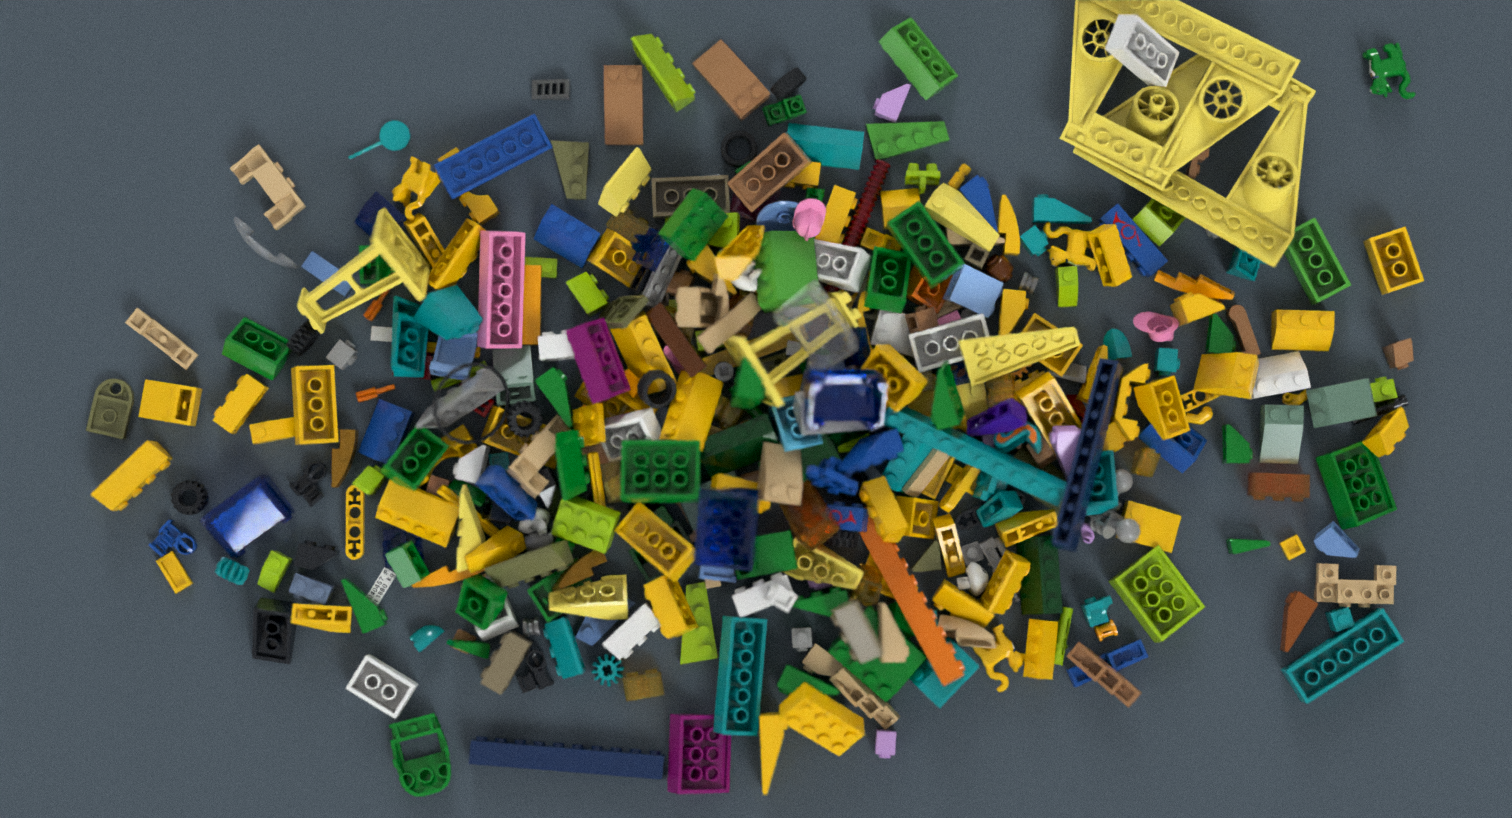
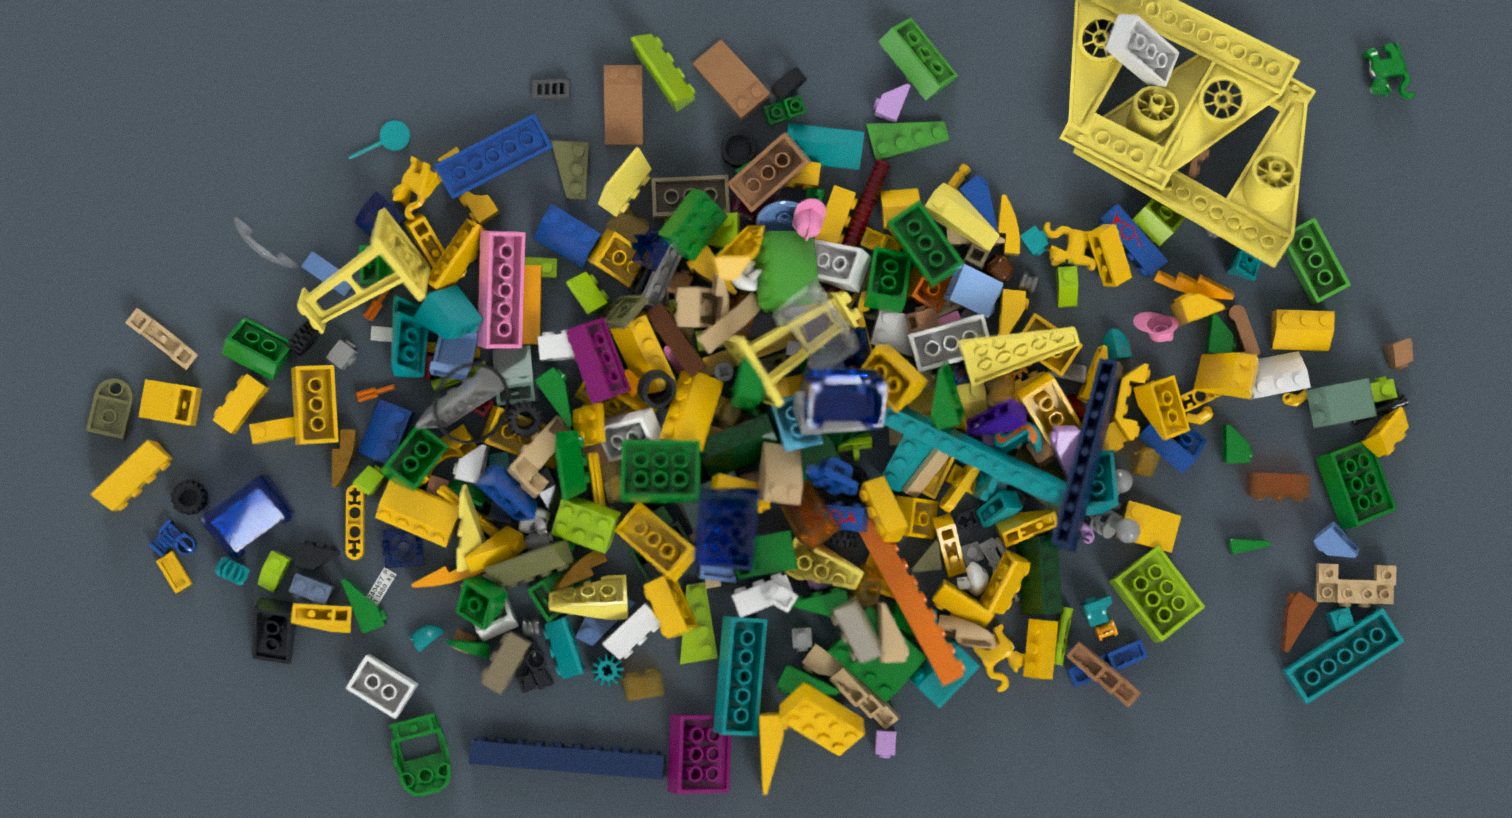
(274, 183): tan bracket -> none
(305, 484): black piece -> none
(407, 564): brick -> none
(872, 450): blue slope -> none
(922, 178): lime hips -> none
(1054, 211): teal slope -> none
(1166, 361): teal brick -> none
(1280, 433): sand green slope -> none
(1292, 547): yellow tile -> none
(1393, 260): yellow brick -> none

